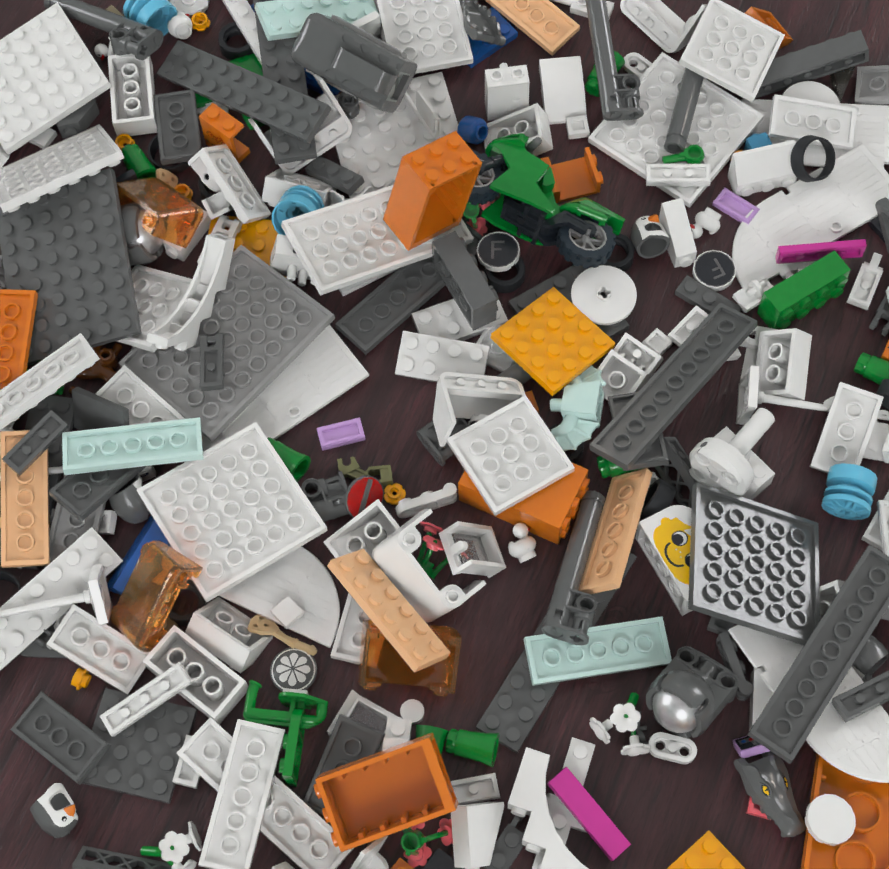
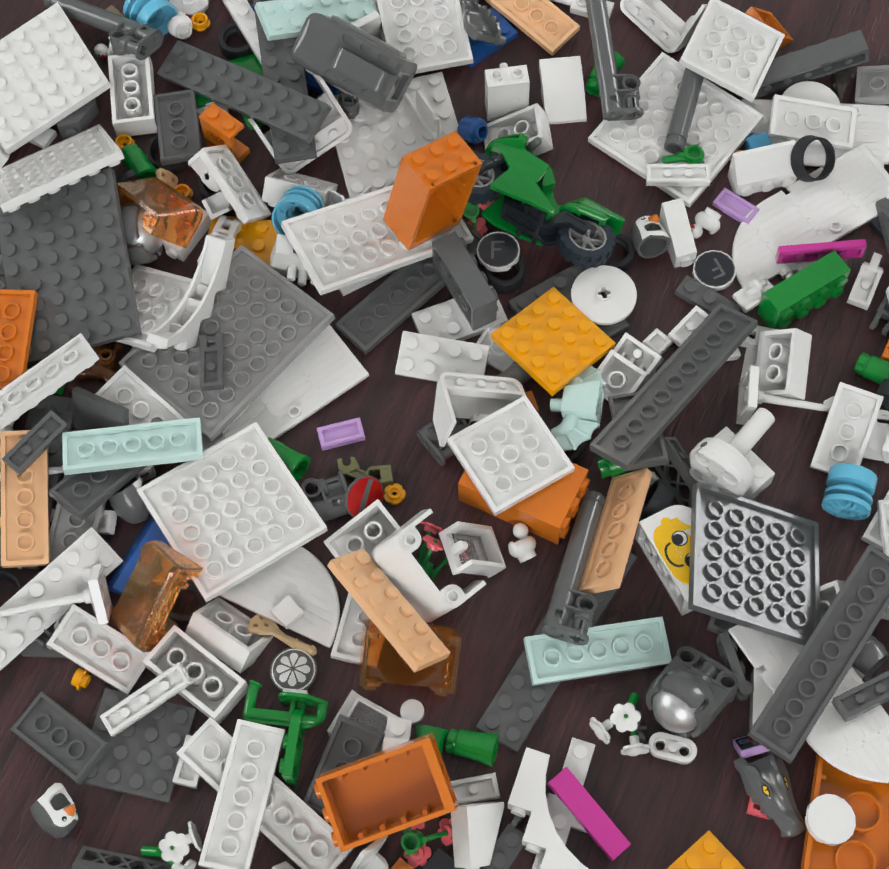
(334, 175): dark grey plate -> none
(428, 500): white plate -> none
(576, 177): orange panel -> none
(577, 127): white plate -> none
(641, 63): white plate -> none

